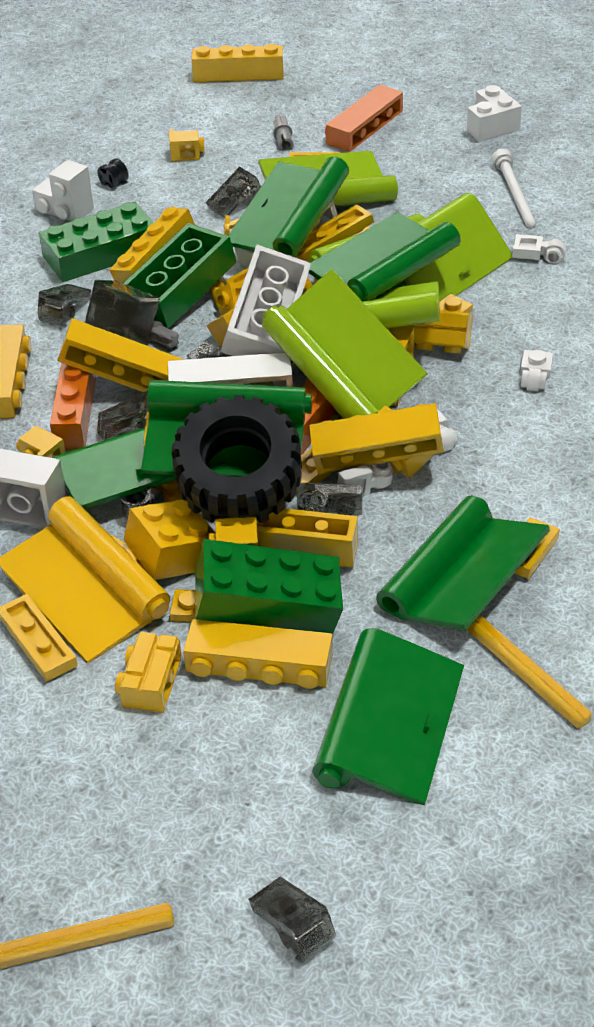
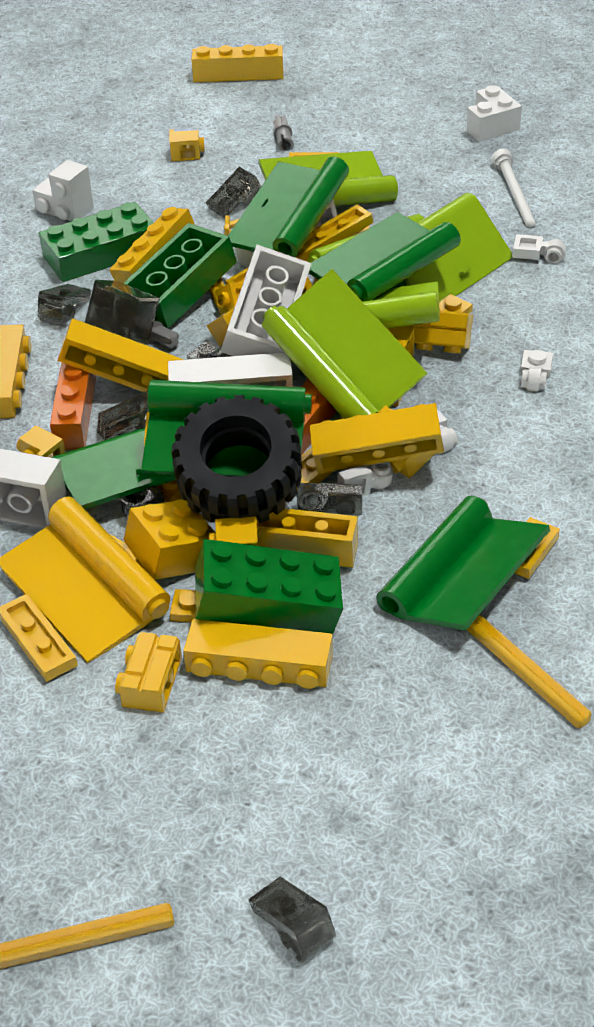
(113, 173): black wheel -> none
(364, 118): orange brick -> none
(389, 717): green door -> none

